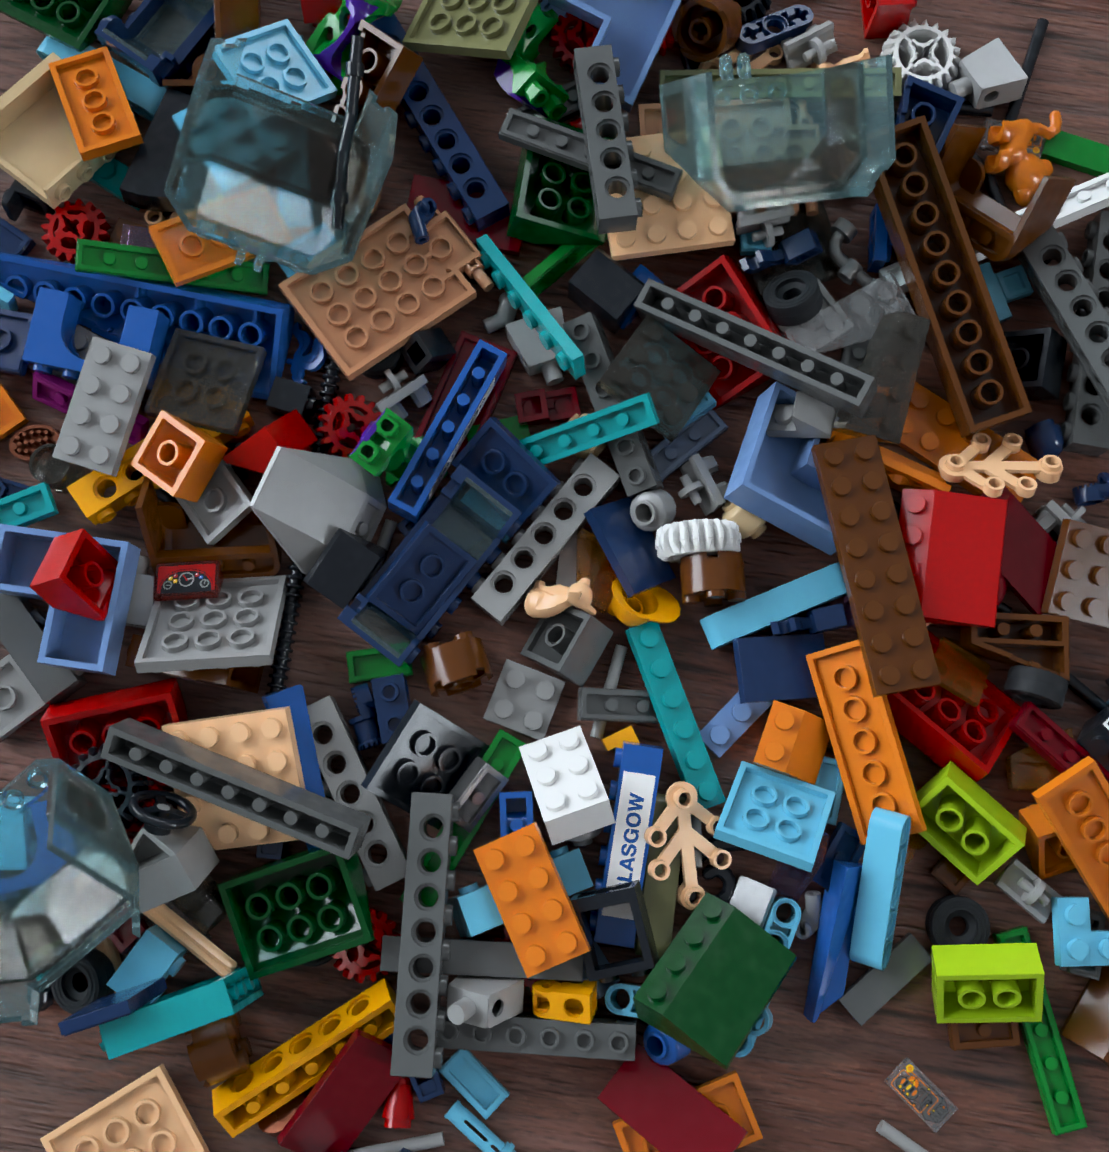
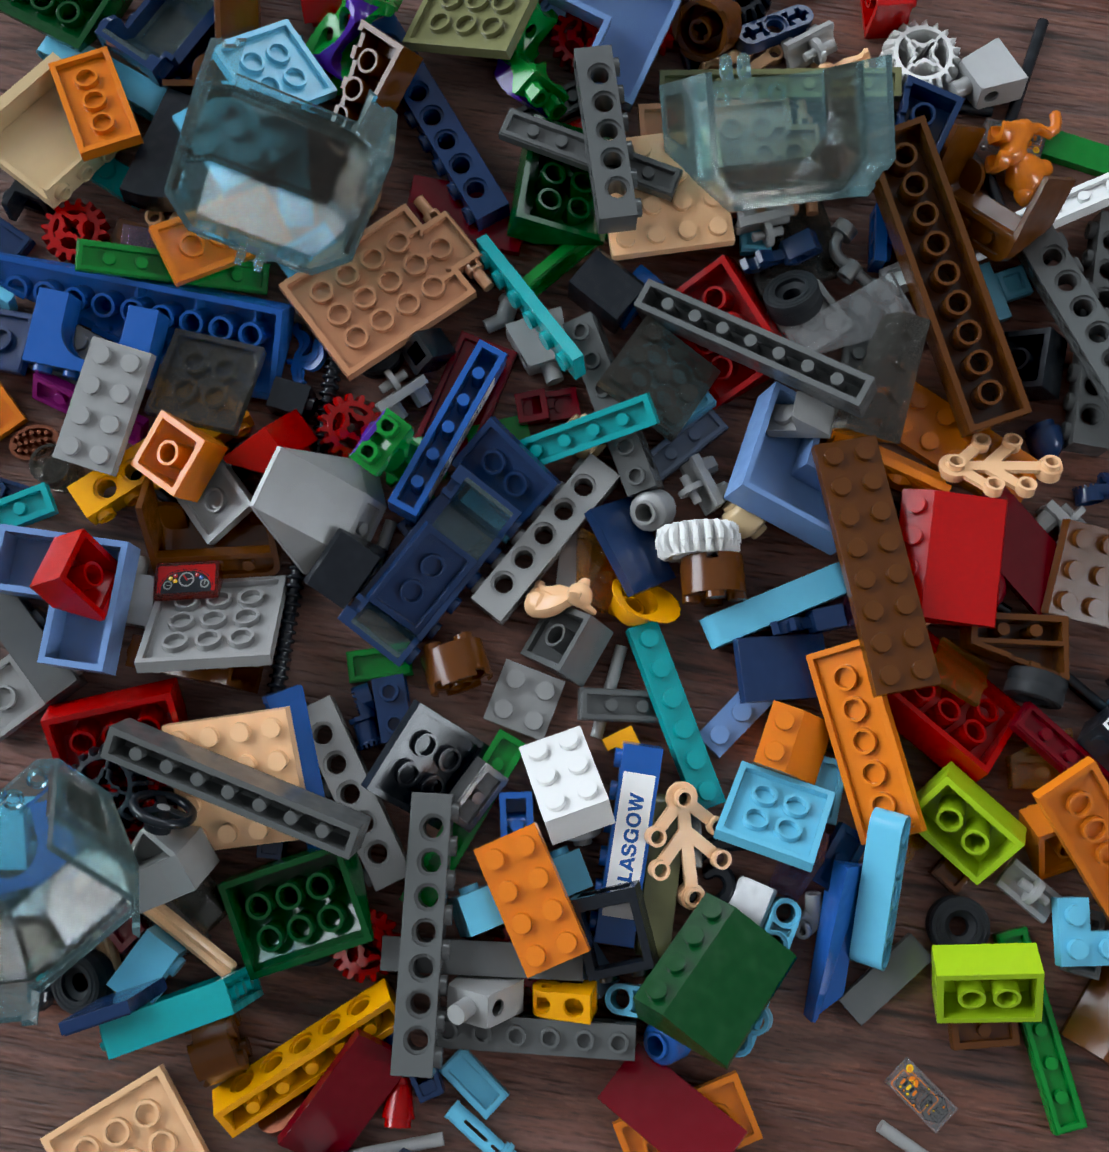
(354, 71): black bar -> none
(420, 217): dark blue arm -> none

